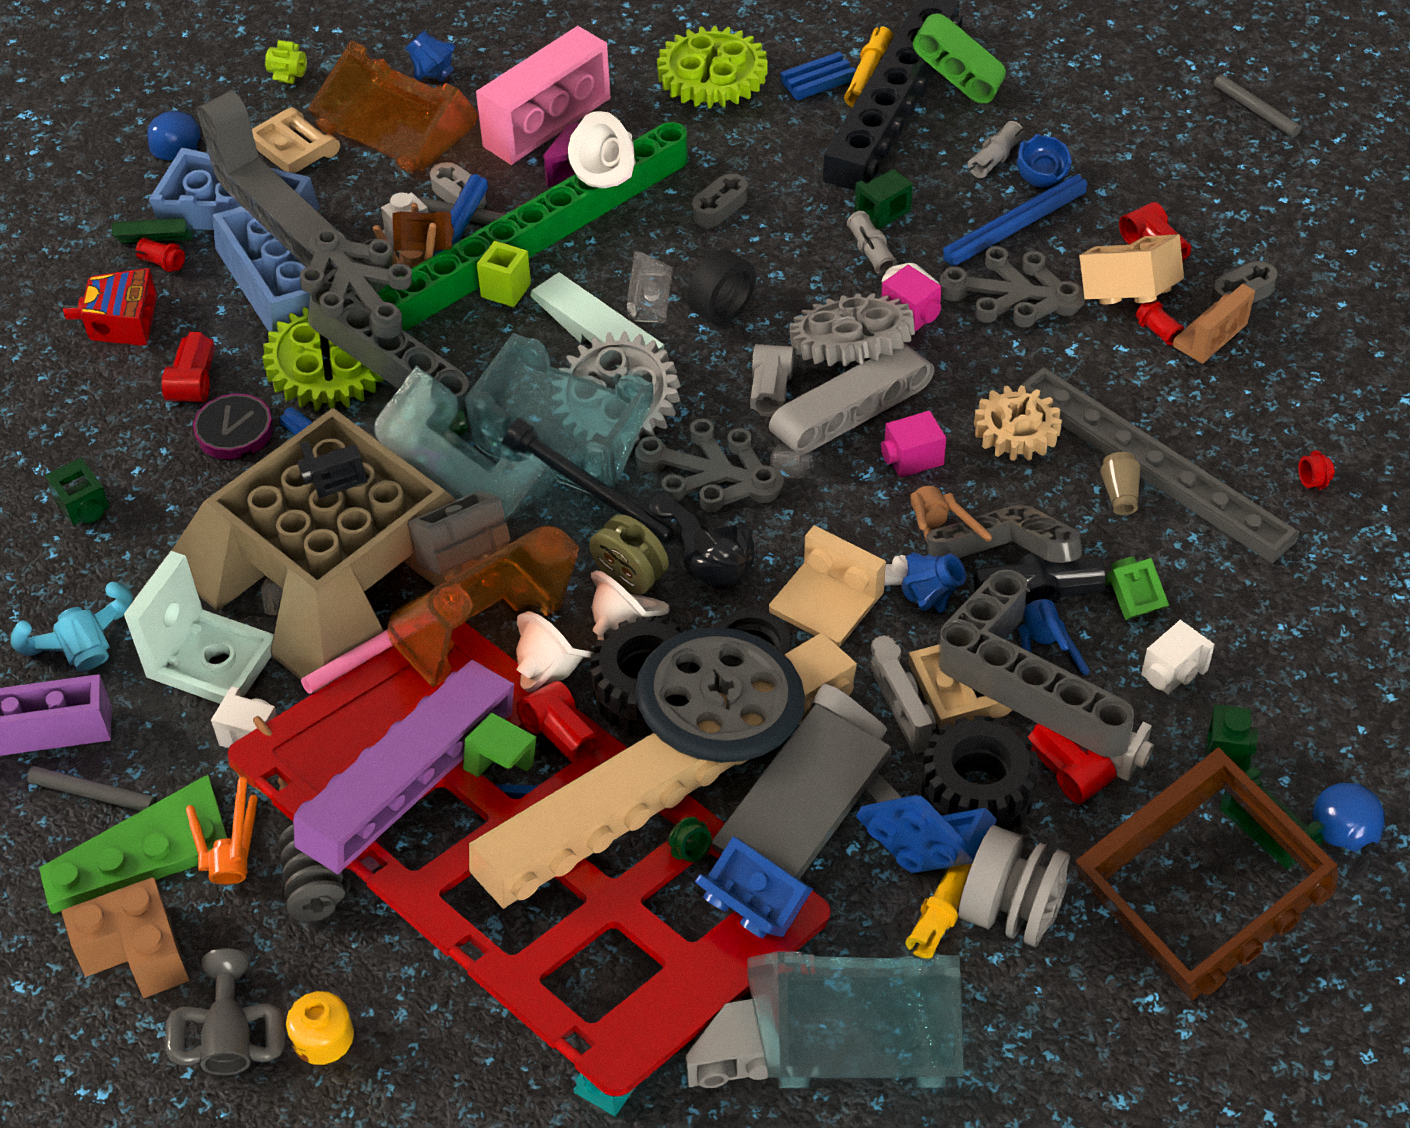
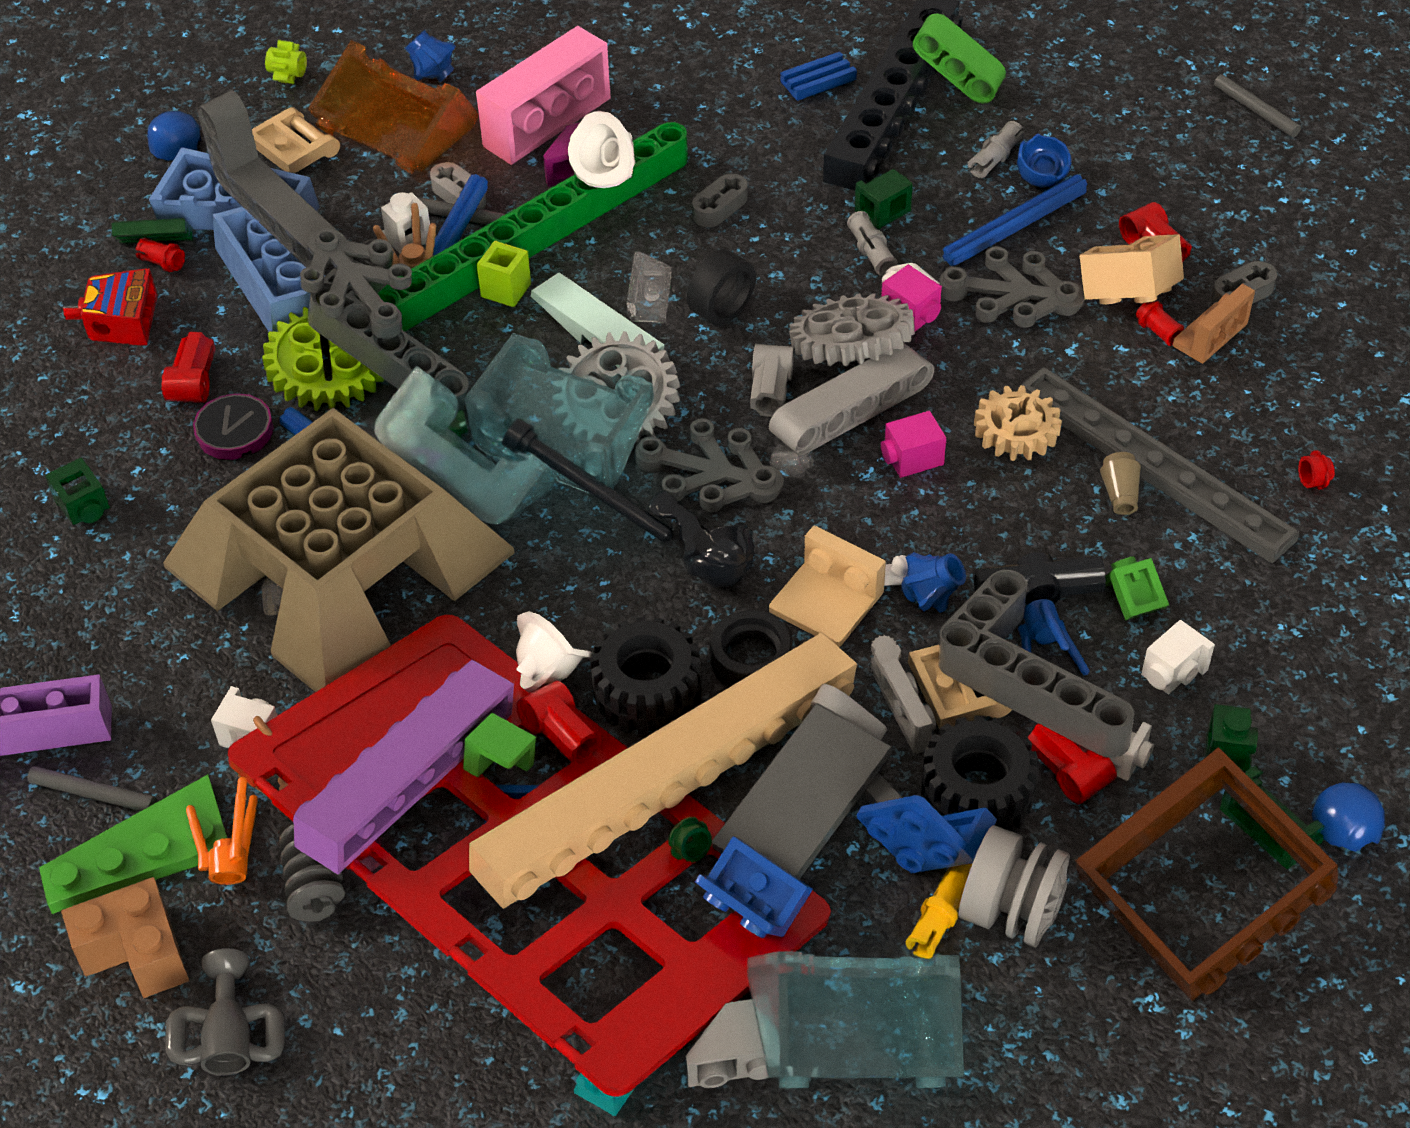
(77, 632): medium azure piece -> none
(180, 637): light aqua bracket -> none
(320, 1027): yellow head -> none
(332, 471): black bracket -> none
(346, 662): bright pink piece -> none
(411, 230): reddish brown bracket -> none
(459, 533): dark grey brick -> none
(522, 572): clear orange windscreen -> none
(614, 605): helmet -> none
(629, 554): olive head -> none
(732, 73): lime gear -> none
(736, 739): wedge -> none
(870, 58): yellow pin -> none
(933, 508): medium nougat plant -> none
(1015, 524): dark grey beam -> none

